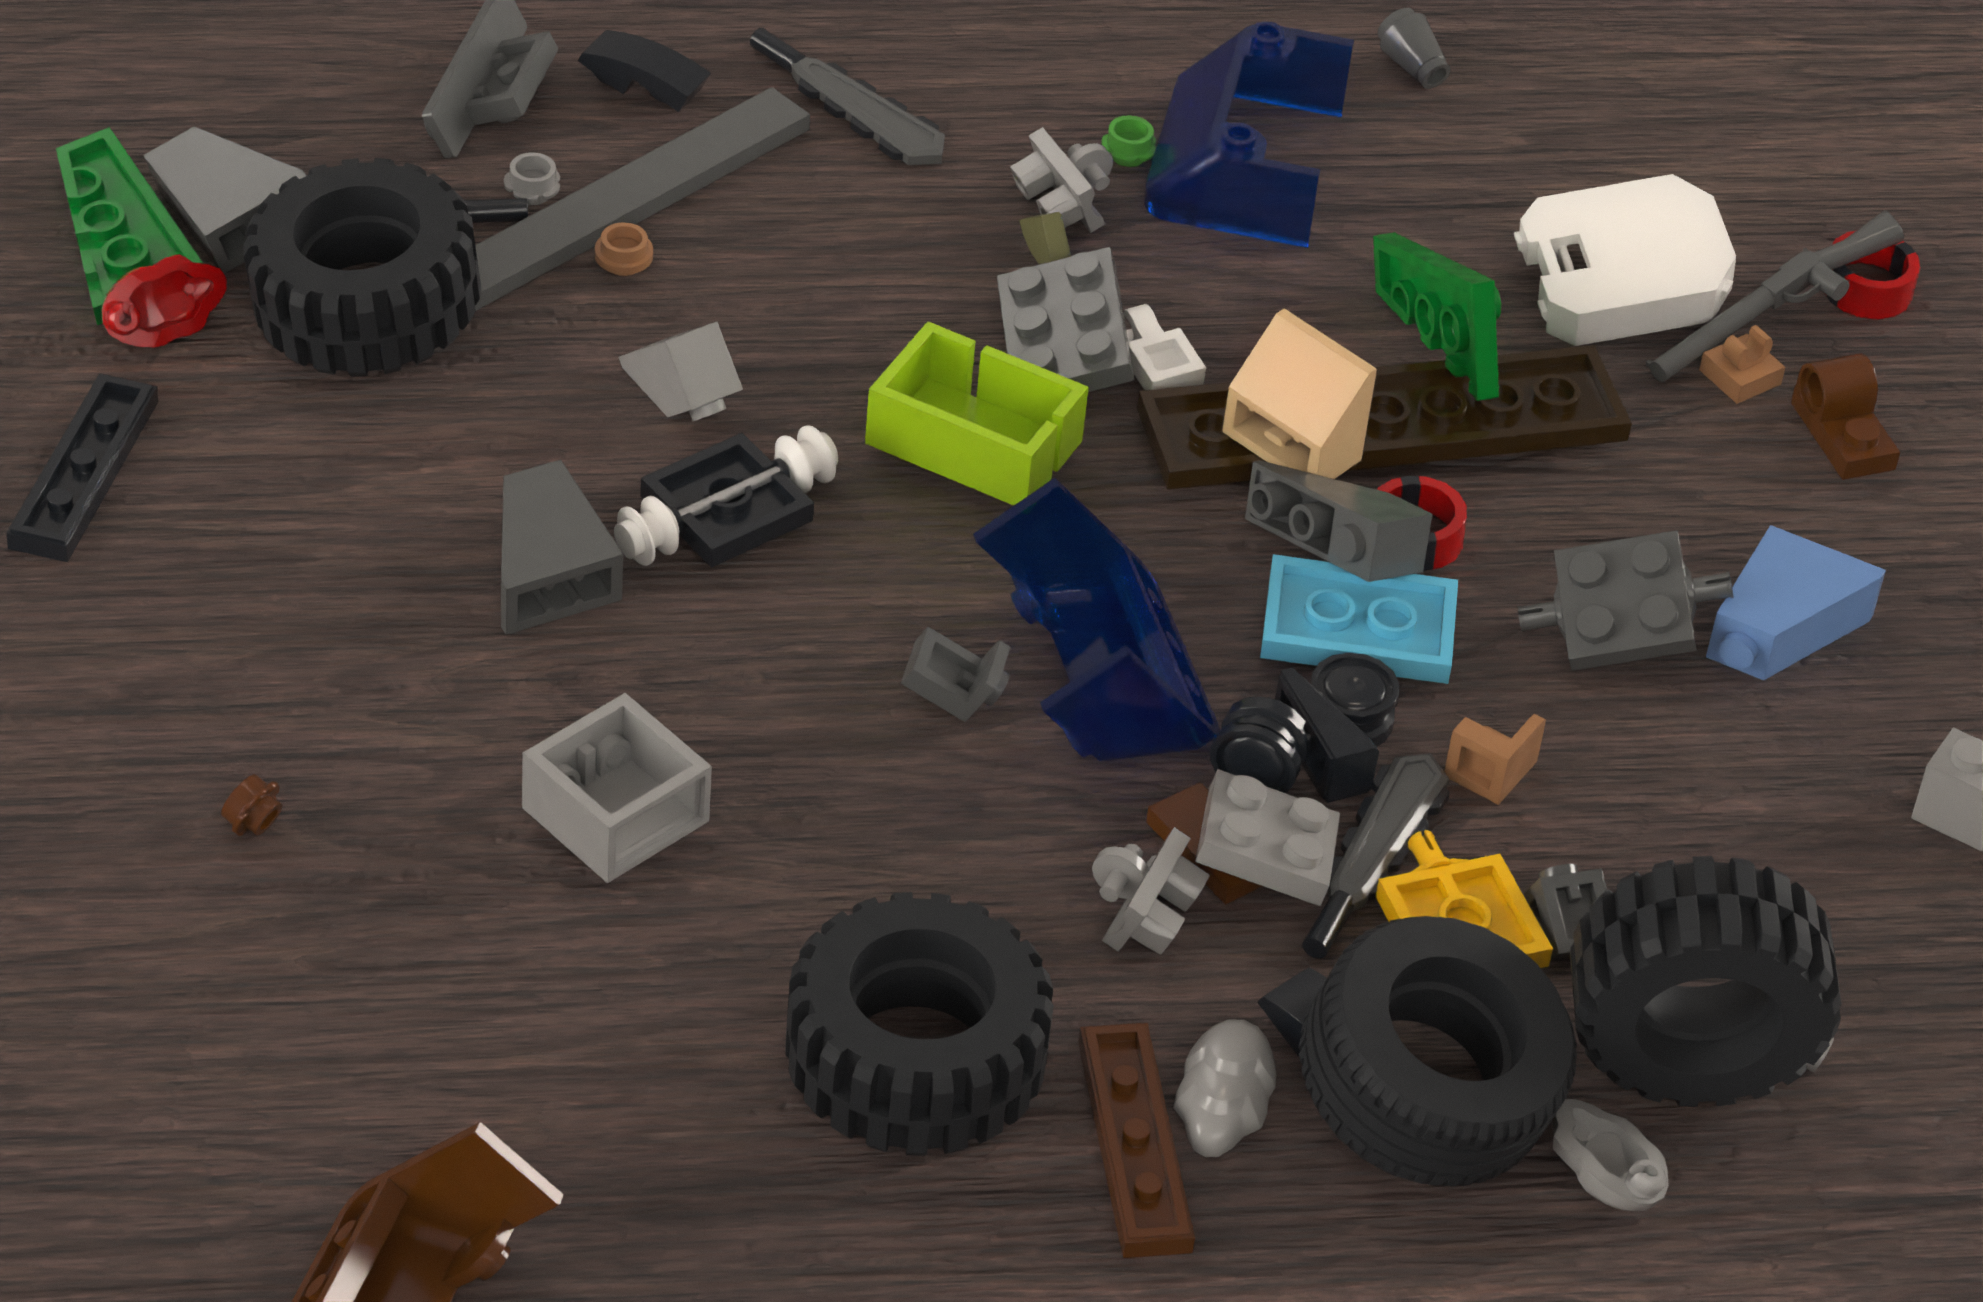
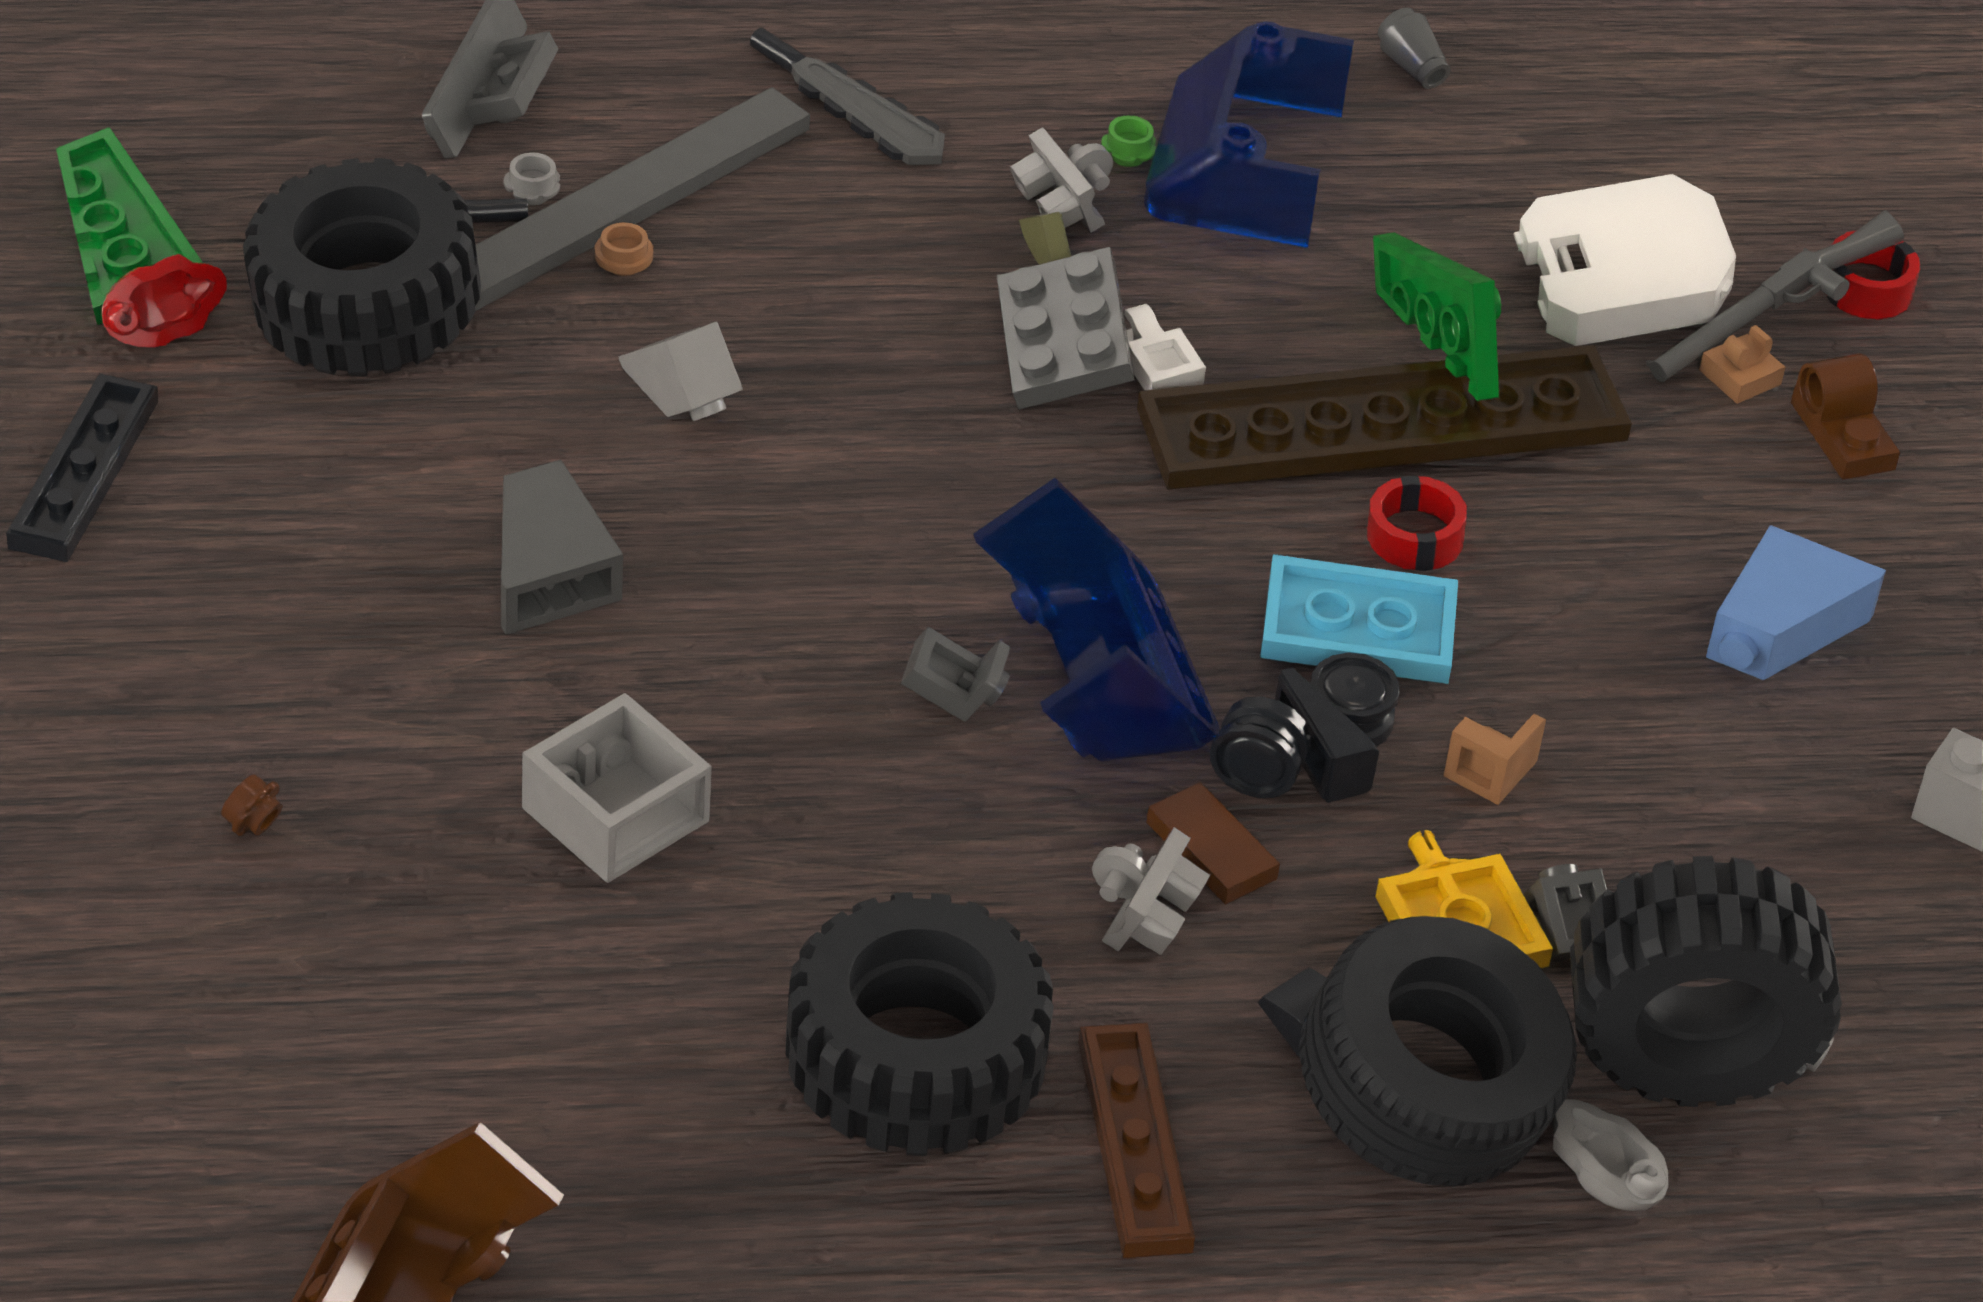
(216, 189): slope -> none
(626, 58): black slope -> none
(727, 498): black plate -> none
(995, 442): lime piece -> none
(1226, 1086): light grey arm -> none
(1268, 837): light grey plate -> none
(1301, 400): tan slope -> none
(1340, 521): dark grey slope -> none
(1403, 799): dark grey sword -> none
(1625, 600): dark grey plate -> none

